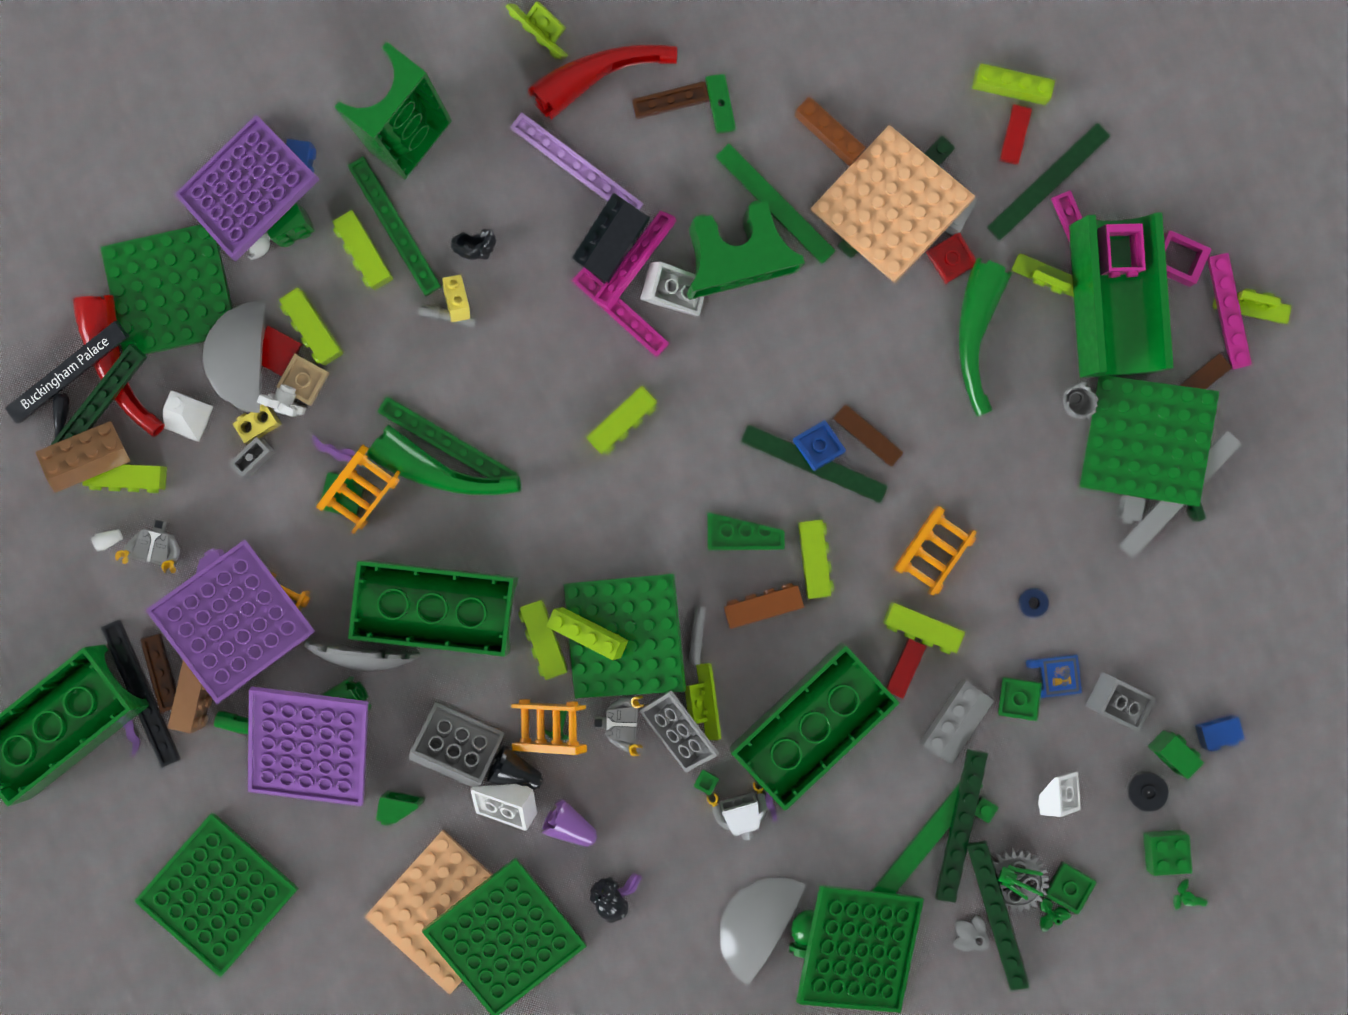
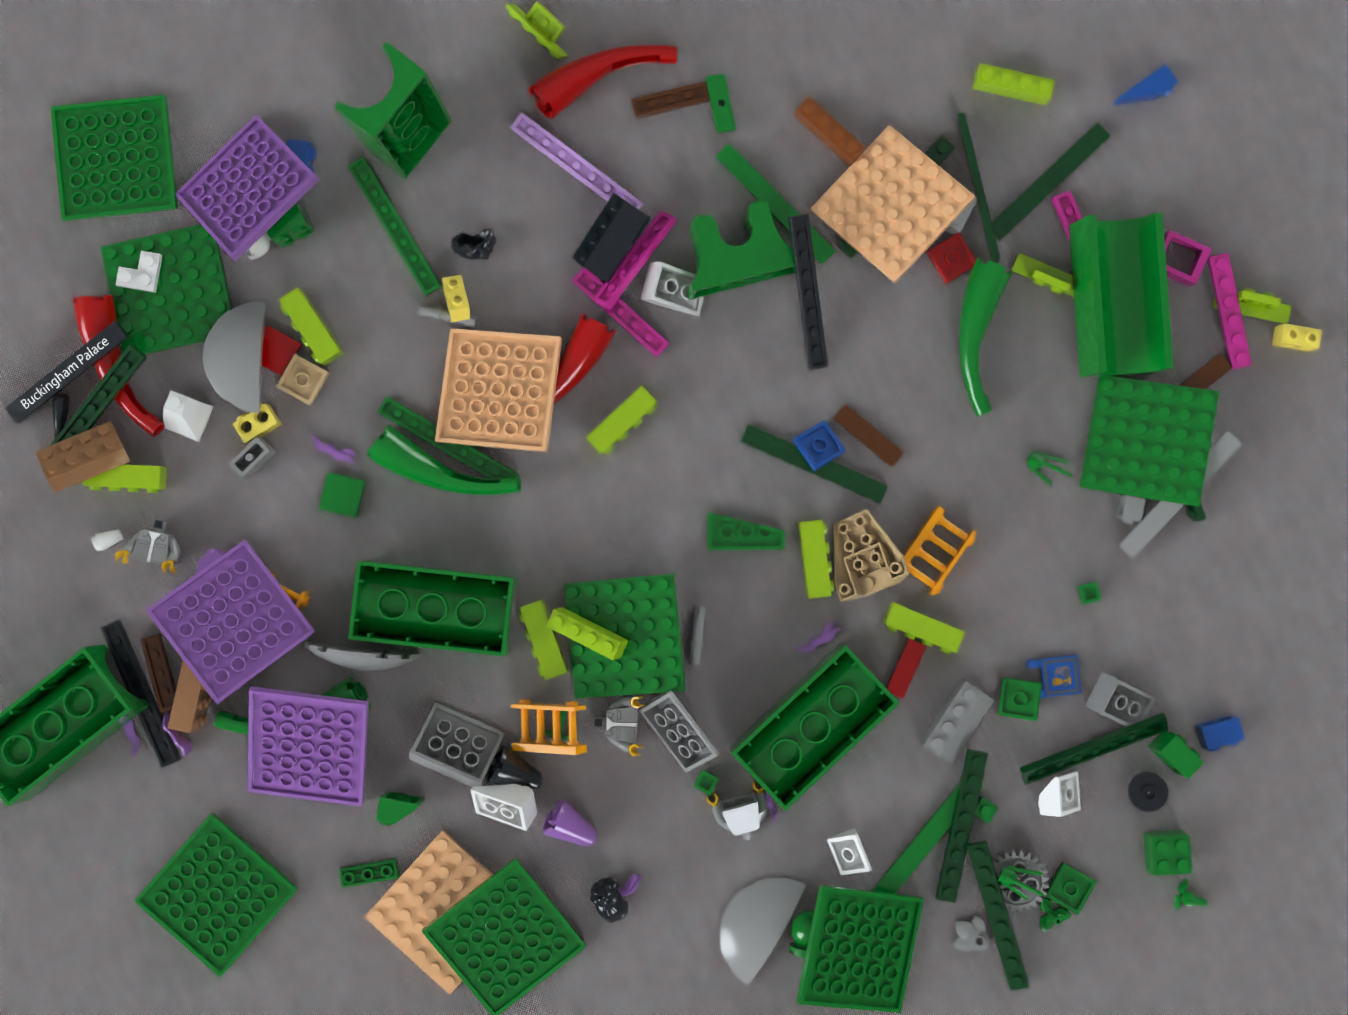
(114, 158): none -> green plate
(145, 277): none -> white plate
(184, 744): none -> medium lavender hair
(283, 401): white plant -> none
(350, 473): light orange fence -> none
(362, 249): lime brick -> none
(379, 870): none -> green tile
(498, 390): none -> light nougat plate
(581, 354): none -> red brick
(702, 701): lime bracket -> none
(763, 606): dark orange brick -> none
(808, 291): none -> black tile
(826, 636): none -> medium lavender hair
(849, 852): none -> white slope
(865, 557): none -> tan wedge
(978, 187): none -> dark green tile
(1015, 134): red tile -> none
(1037, 460): none -> green plant
(1043, 602): dark blue piece -> none
(1080, 401): light grey hair -> none
(1089, 593): none -> green plate
(1094, 748): none -> dark green tile
(1136, 236): dark pink window -> none
(1152, 87): none -> blue slope
(1296, 337): none -> light yellow brick

